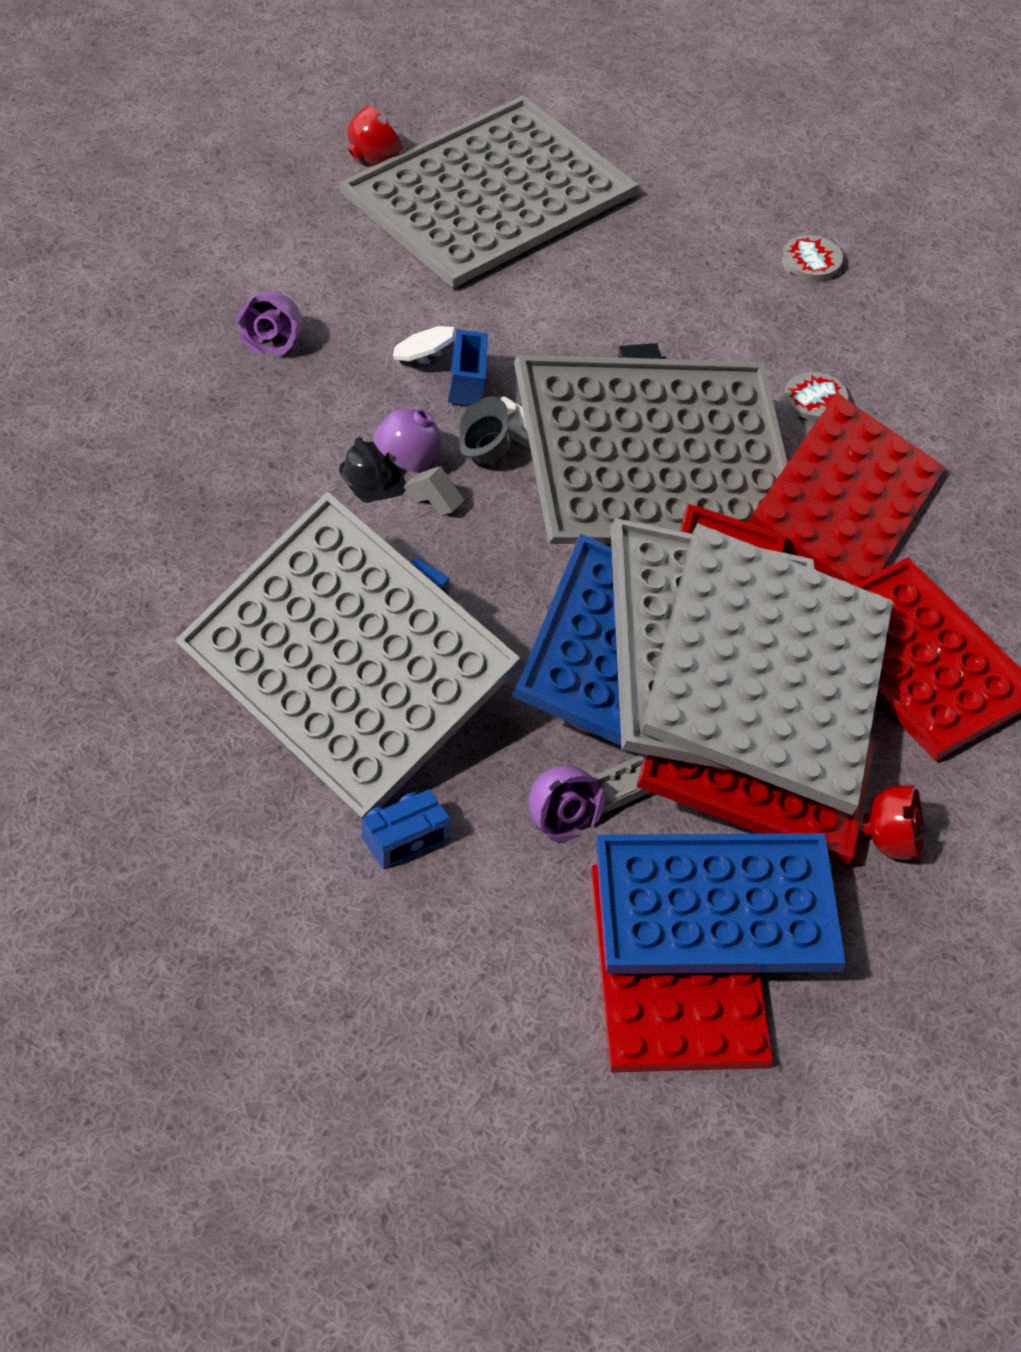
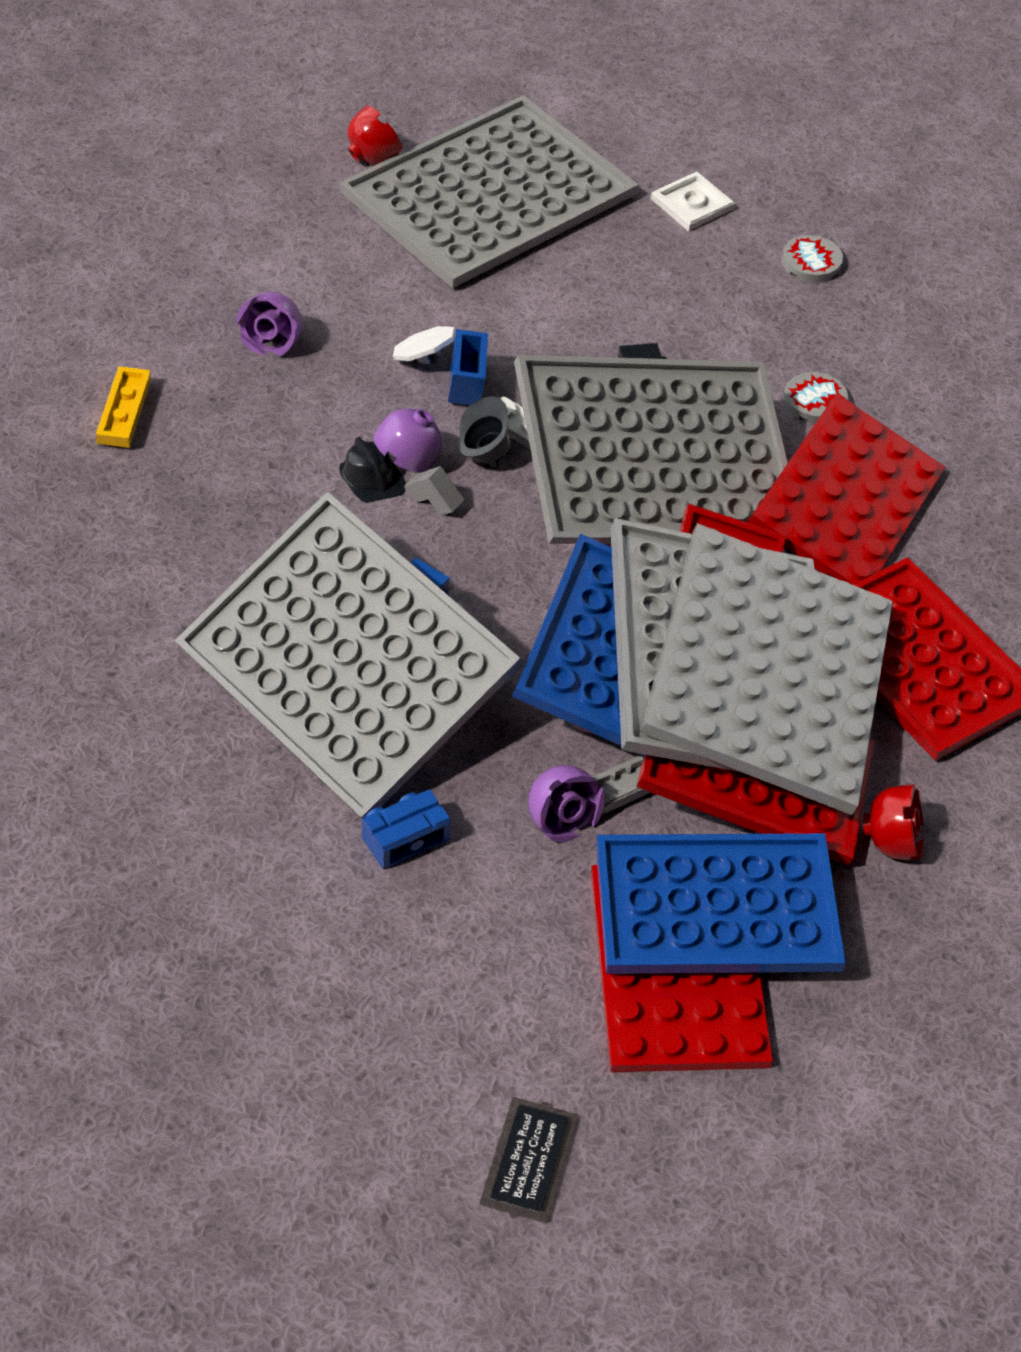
(123, 407): none -> yellow plate
(529, 1160): none -> piece
(692, 201): none -> white tile

